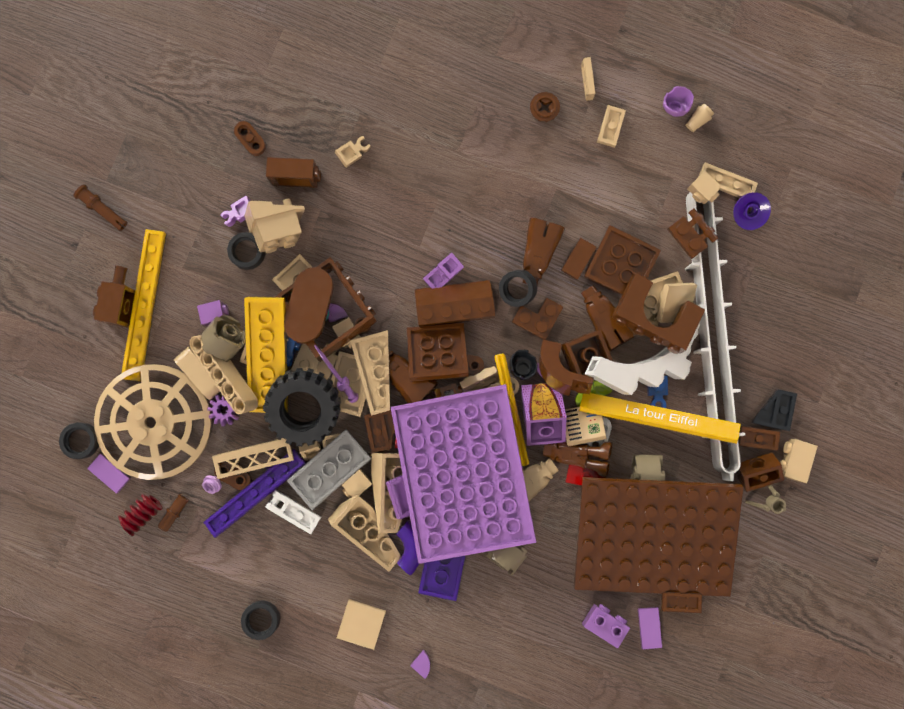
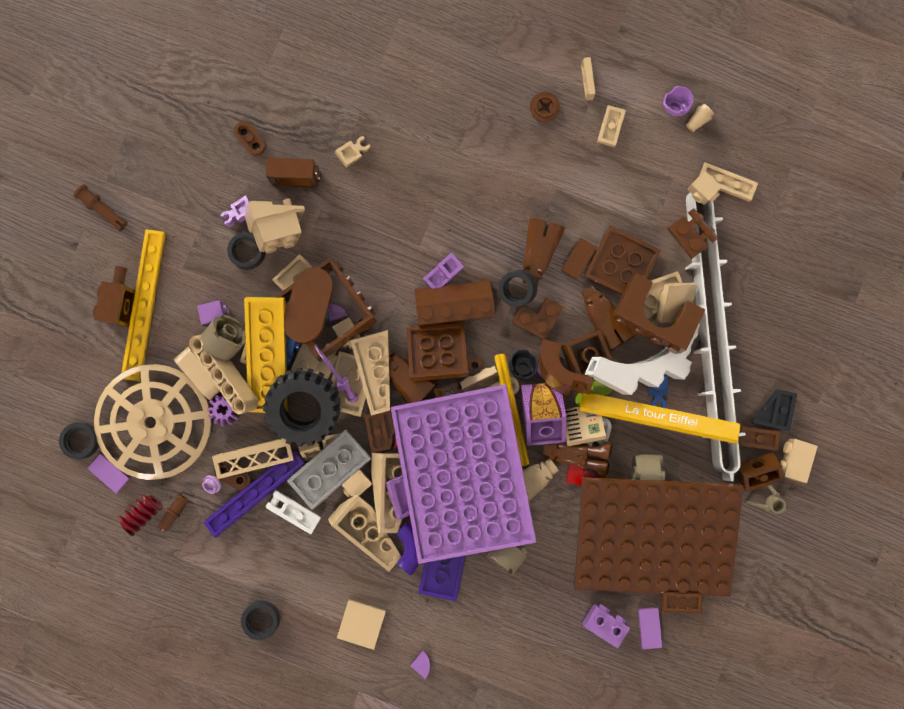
(759, 214): dark purple dish -> none

